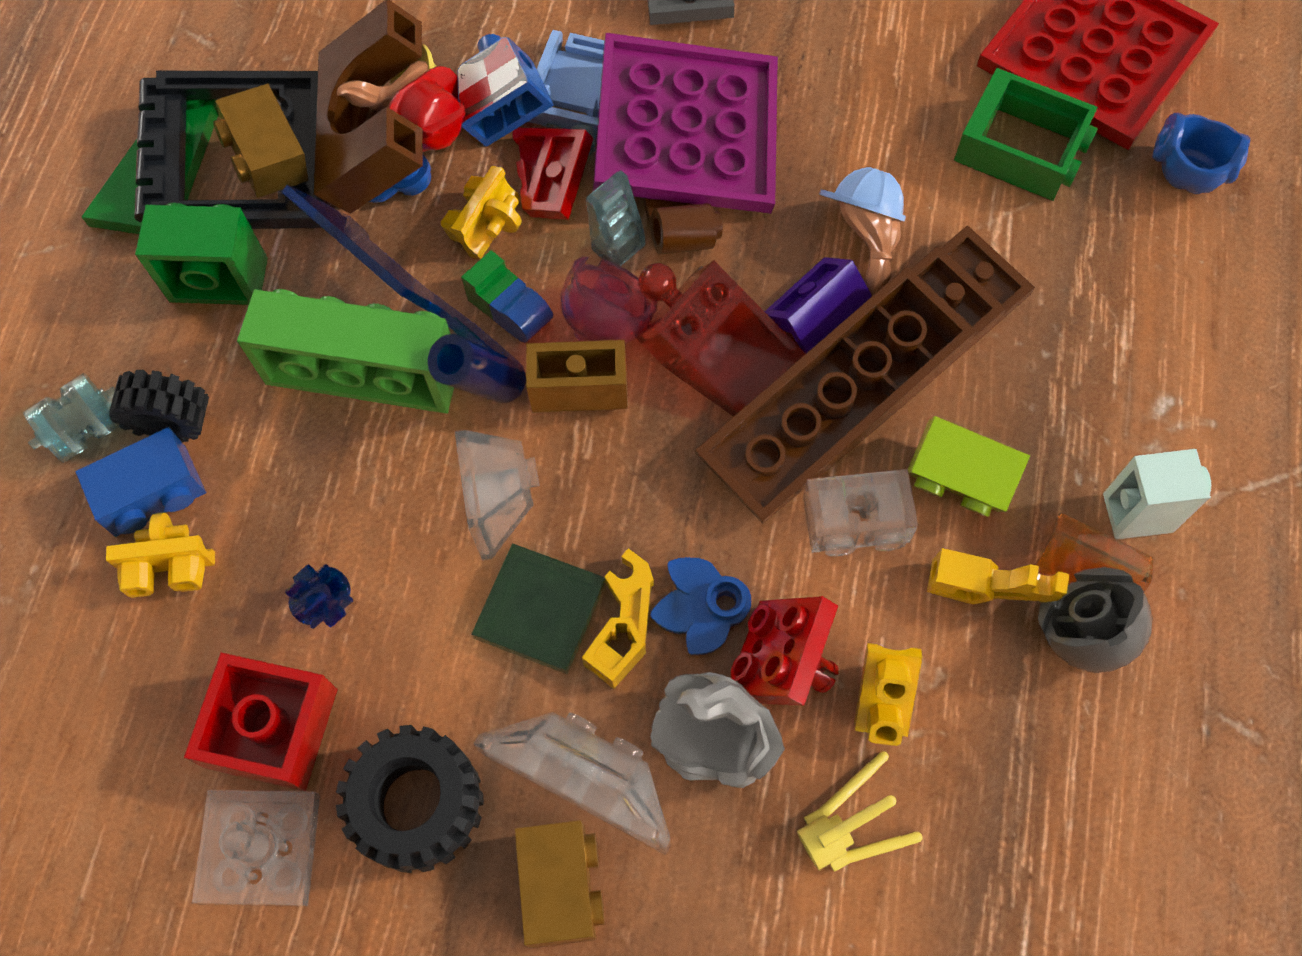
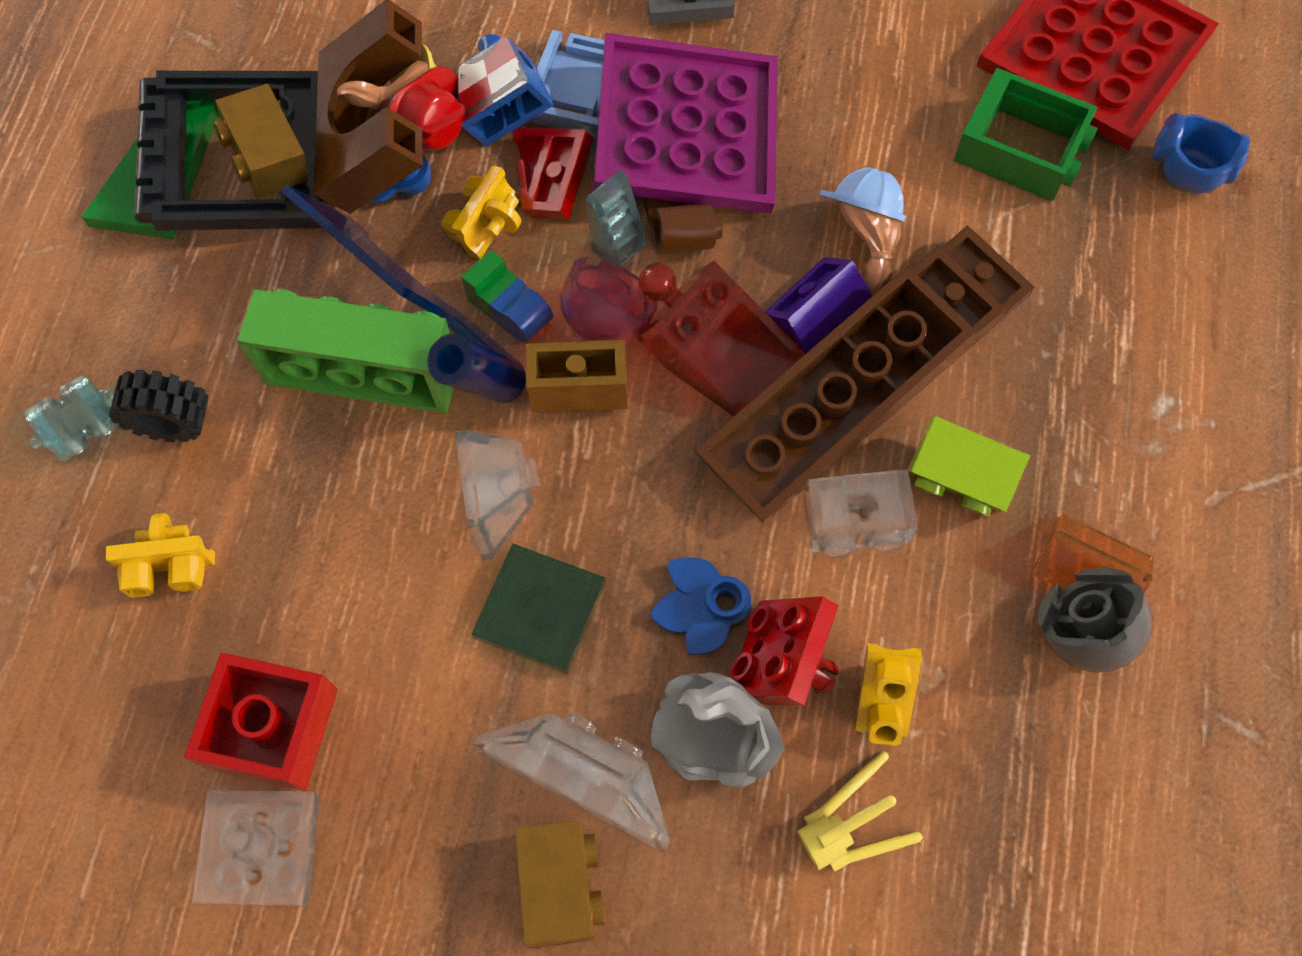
(139, 482): blue brick -> none
(201, 253): green brick -> none
(319, 596): clear blue gear -> none
(374, 775): black tyre -> none
(634, 601): yellow piece -> none
(979, 580): yellow piece -> none
(1157, 493): light aqua brick -> none

